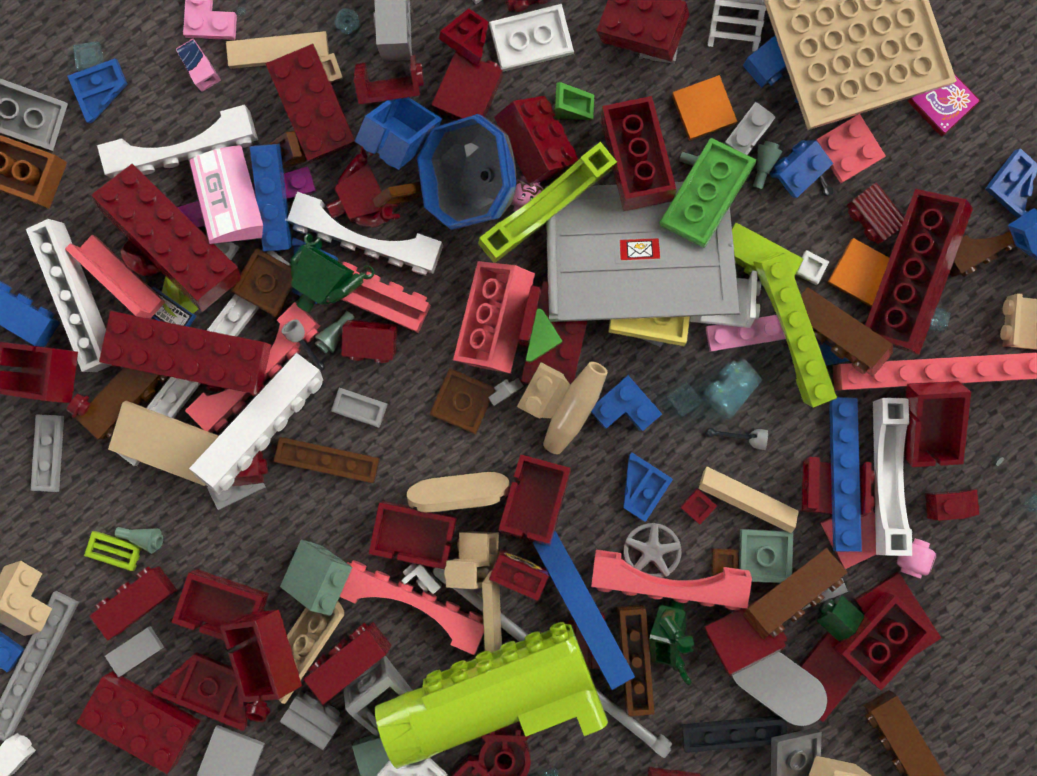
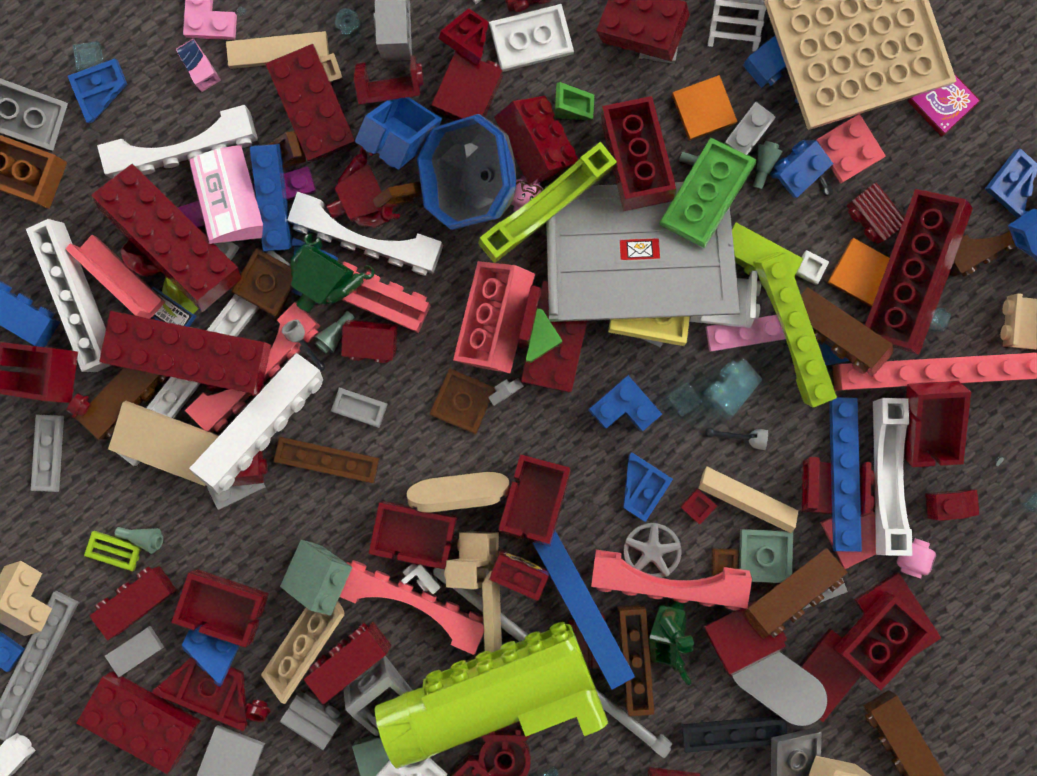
(210, 654): none -> blue wing
(266, 665): dark red piece -> none
(566, 403): tan plate -> none
(840, 617): dark green brick -> none

